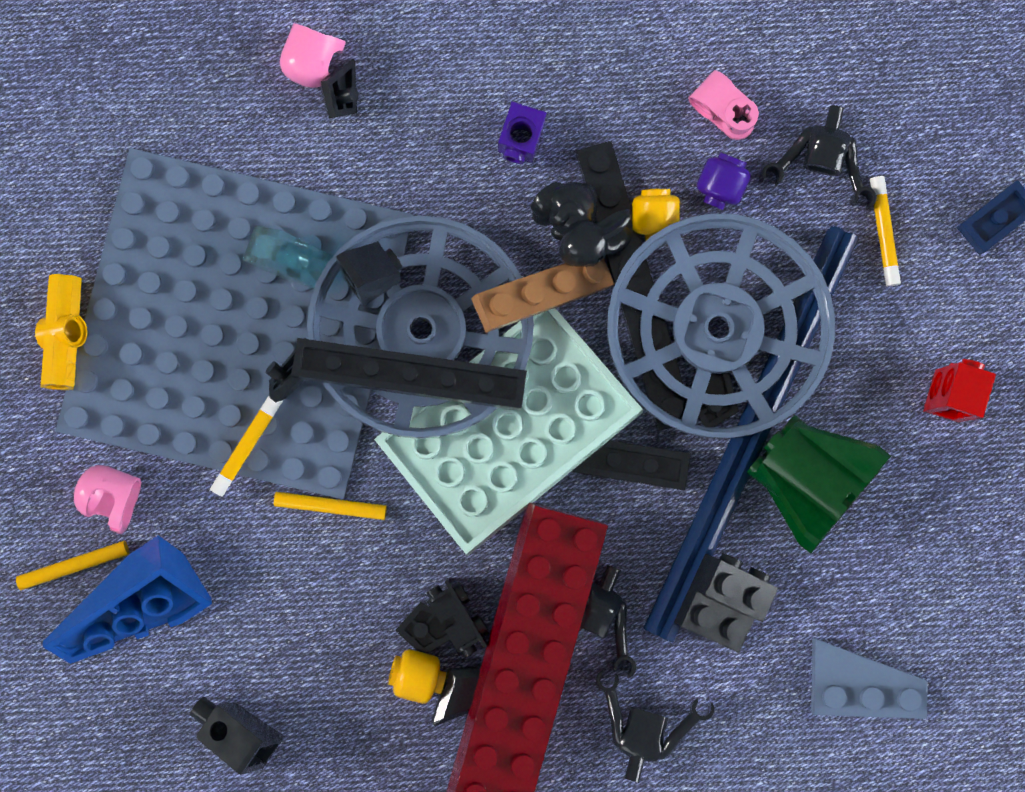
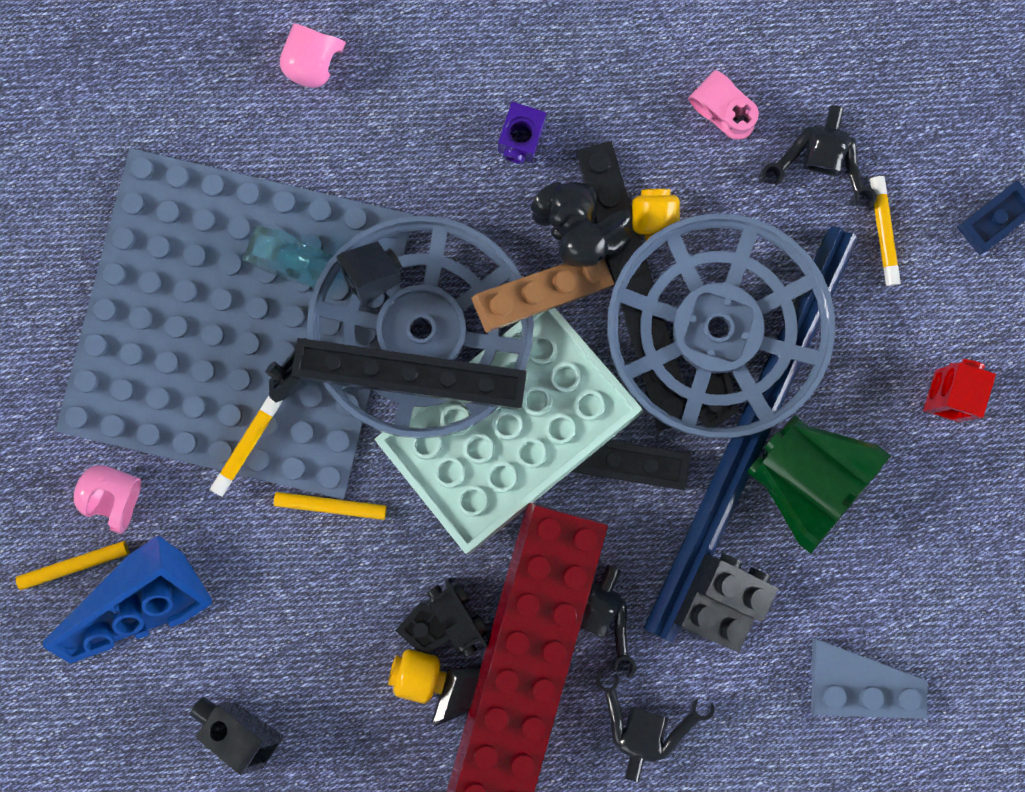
(61, 332): yellow piece -> none
(340, 91): black piece -> none
(723, 180): dark purple head -> none

